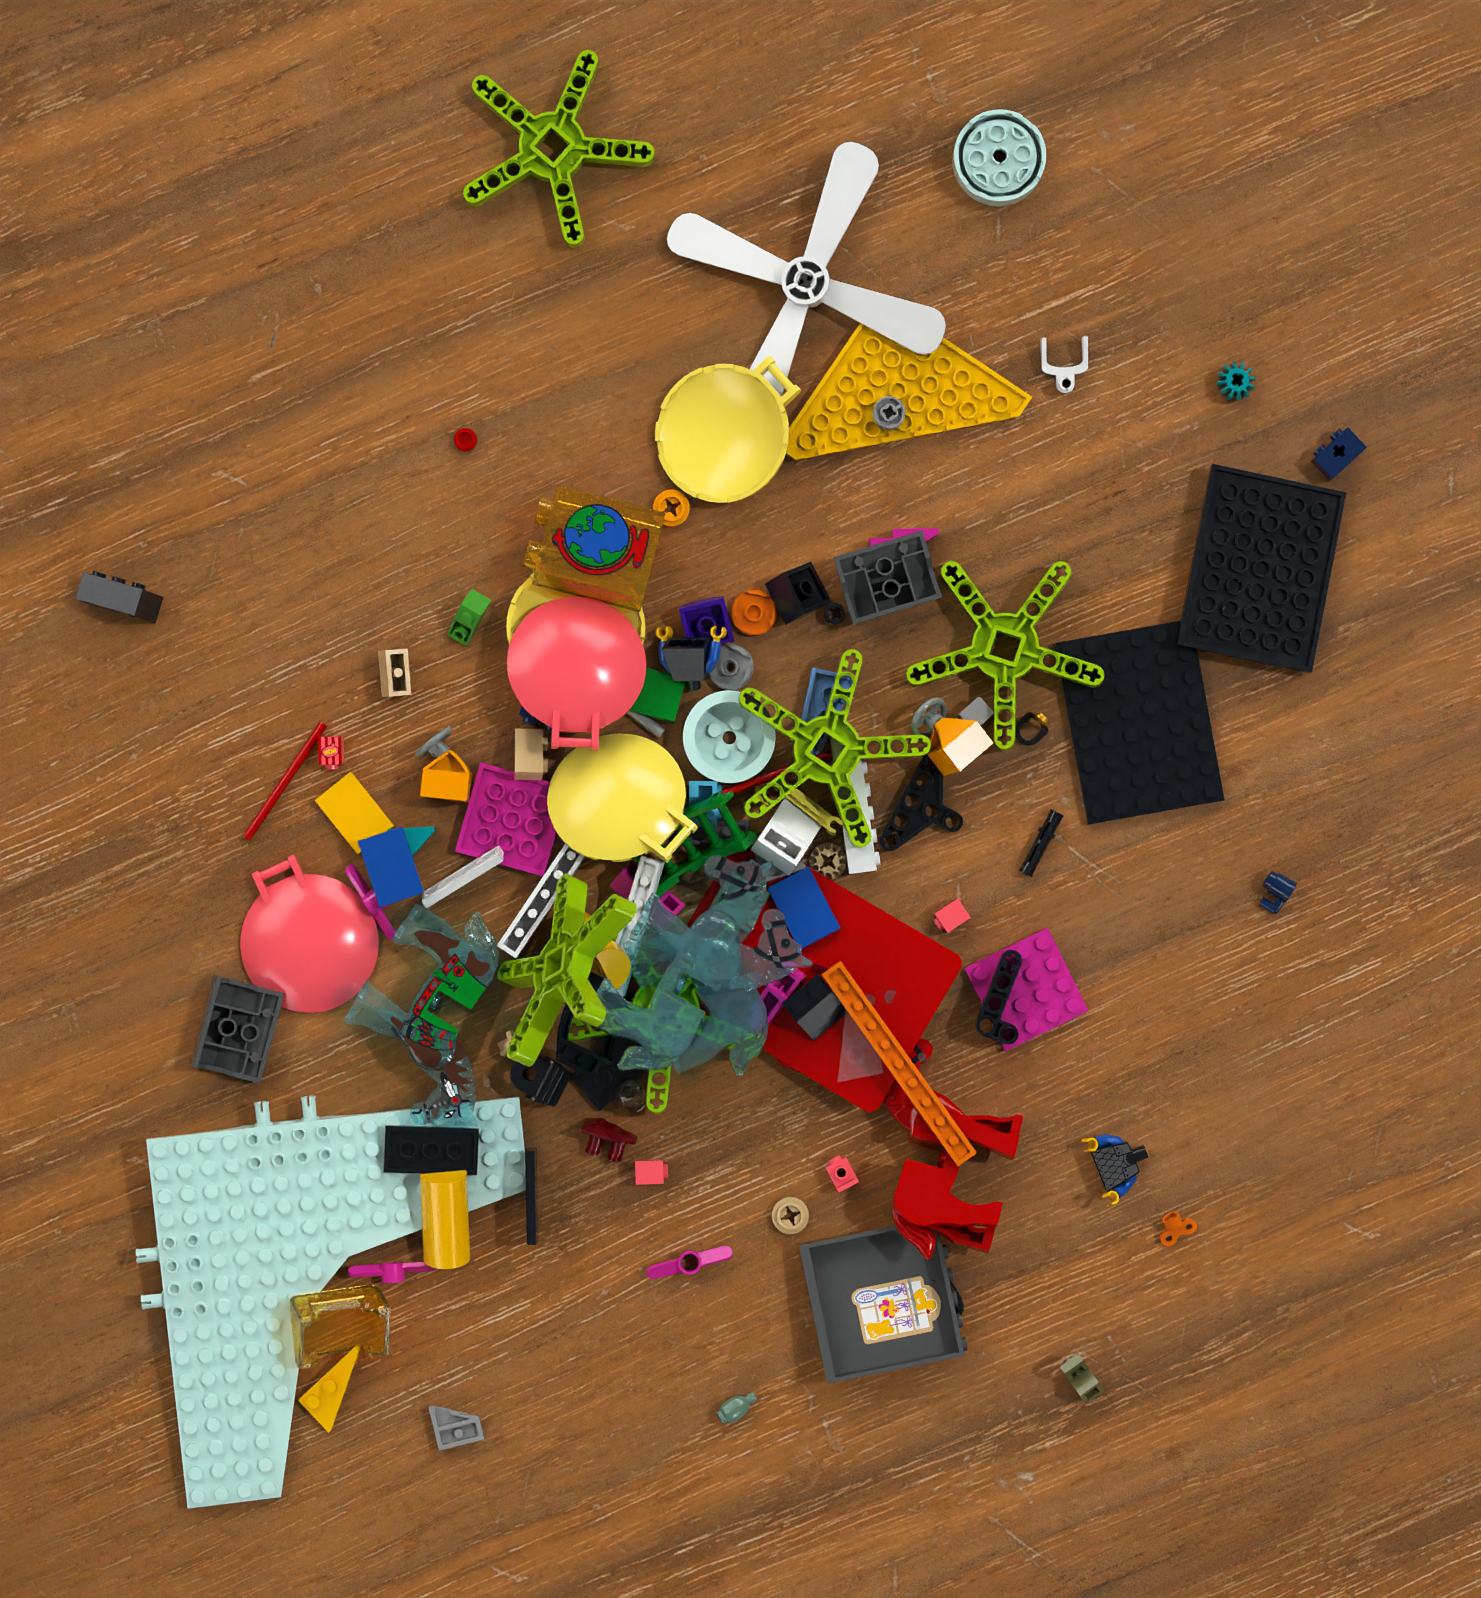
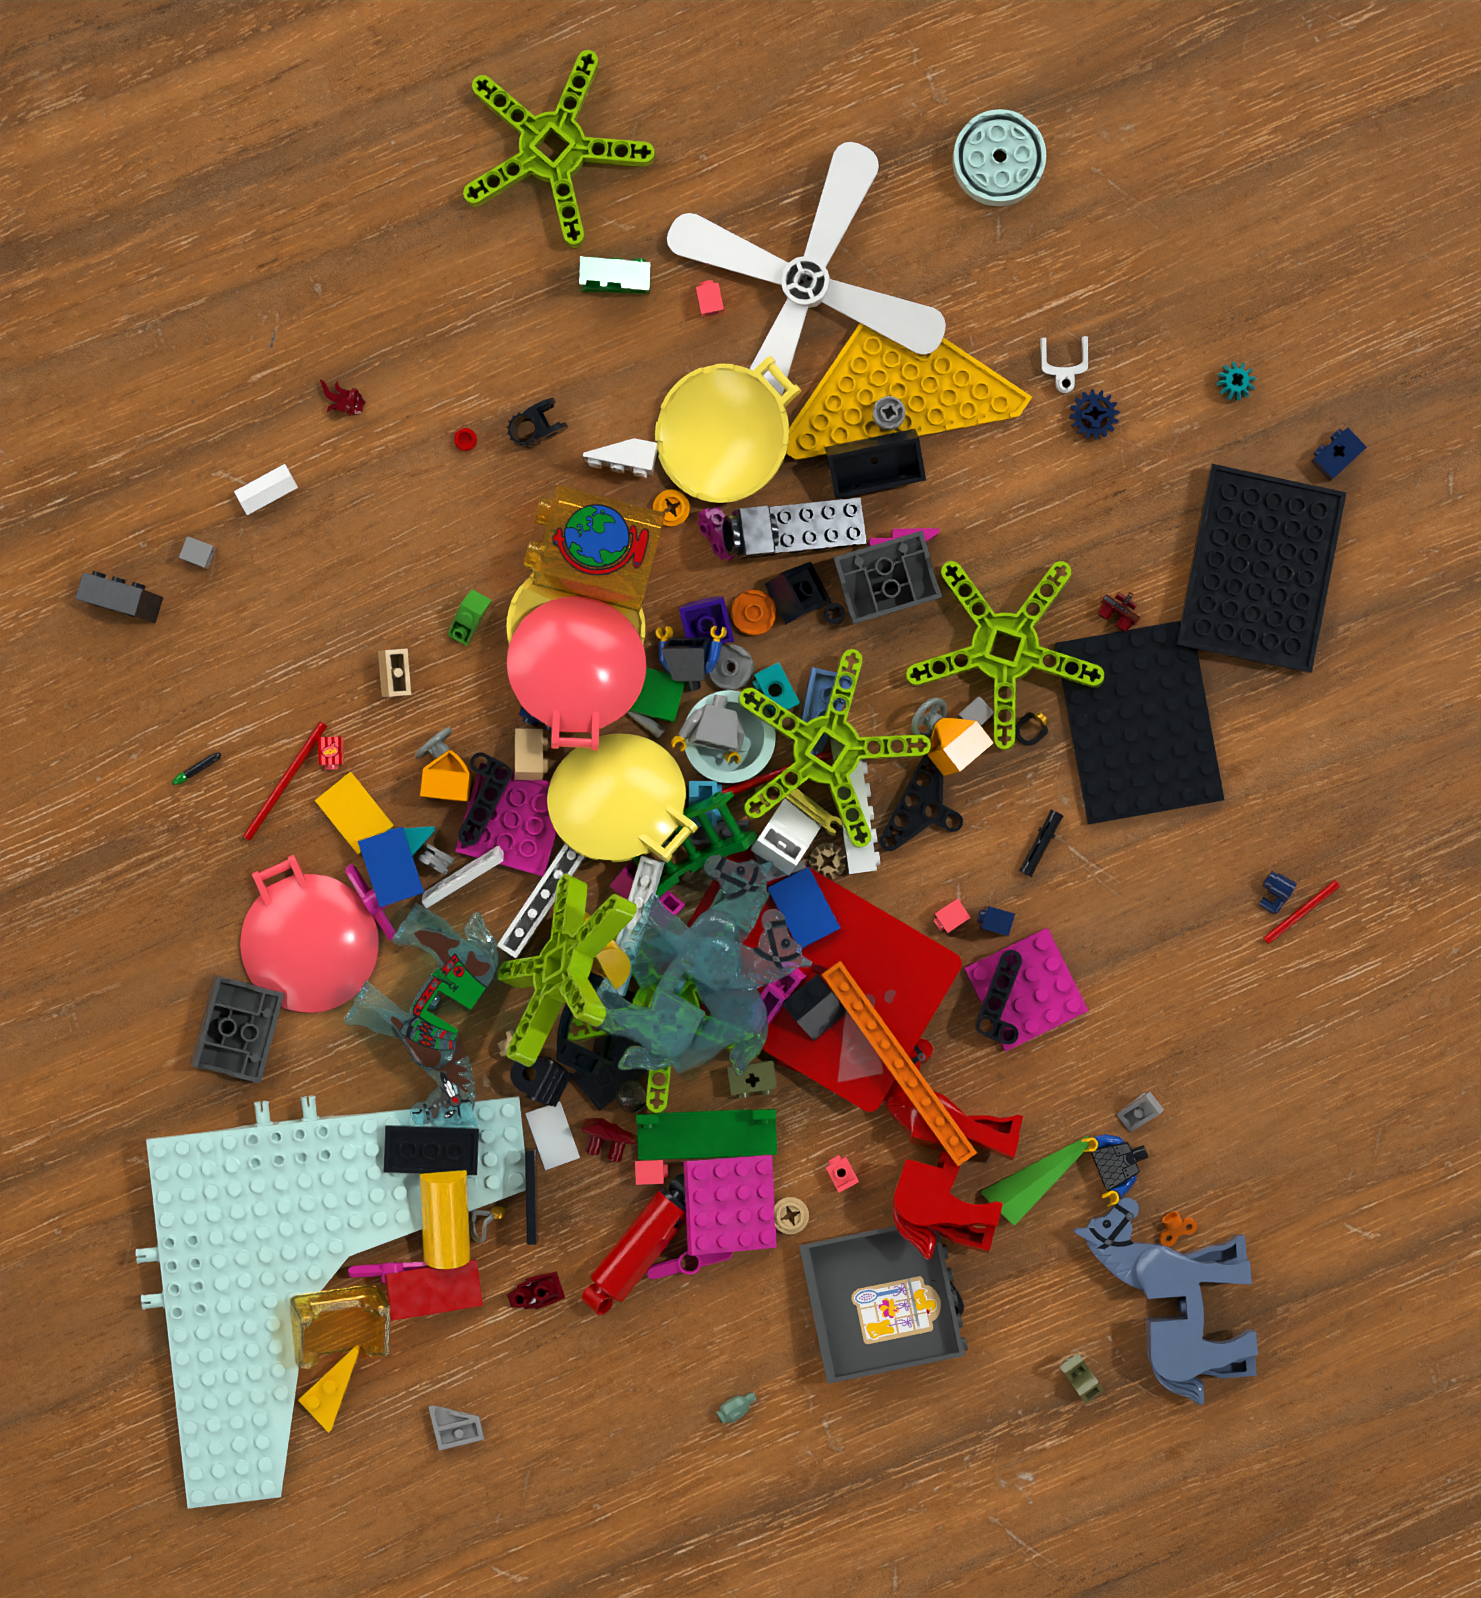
(195, 769): none -> black piece
(197, 552): none -> light grey panel
(266, 489): none -> white piece
(347, 401): none -> dark red piece
(433, 1290): none -> red tile
(436, 859): none -> light grey wheel
(481, 802): none -> black beam
(496, 1212): none -> light grey piece
(537, 1292): none -> dark red connector
(543, 430): none -> black piece
(552, 1135): none -> white sticker
(614, 275): none -> wedge
(628, 455): none -> white slope
(637, 1248): none -> red piece
(706, 1134): none -> green bracket
(709, 298): none -> coral brick
(711, 527): none -> magenta brick
(713, 728): none -> light grey torso
(729, 1204): none -> dark pink plate
(763, 1070): none -> olive brick
(776, 675): none -> teal brick
(794, 528): none -> brick
(897, 463): none -> black piece
(995, 920): none -> dark blue brick
(1028, 1185): none -> bright green wedge
(1105, 413): none -> dark blue gear
(1110, 605): none -> dark red hips
(1140, 1111): none -> light grey slope
(1176, 1341): none -> sand blue animal
(1301, 912): none -> red bar

